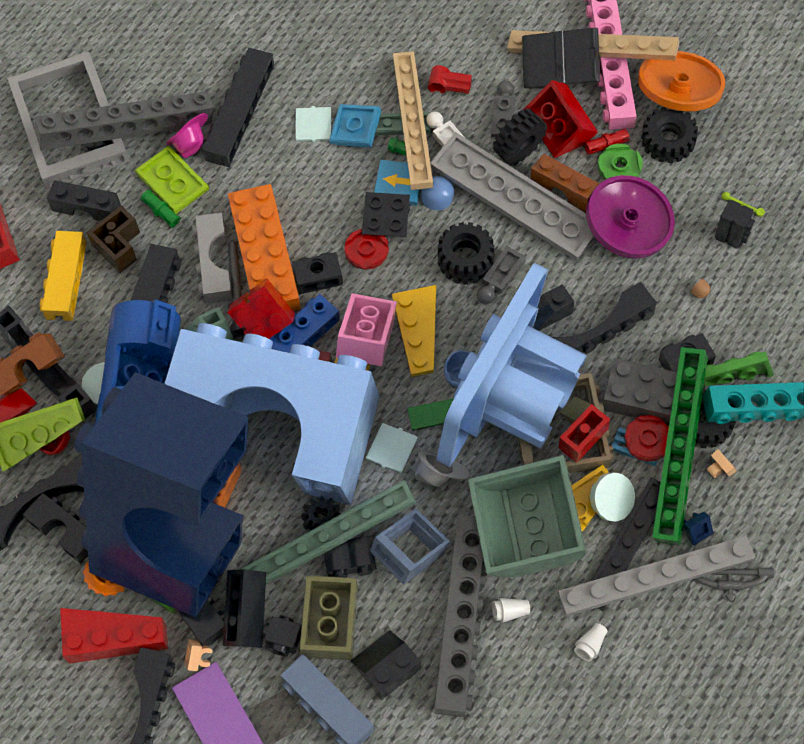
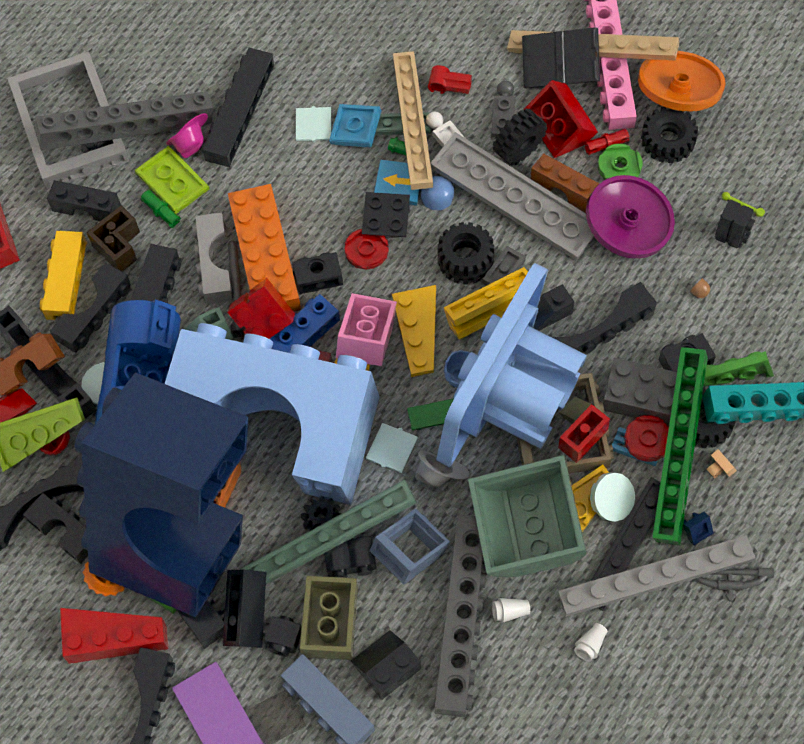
(75, 329): none -> black arch
(193, 655): light nougat tile -> none
(477, 308): none -> yellow brick

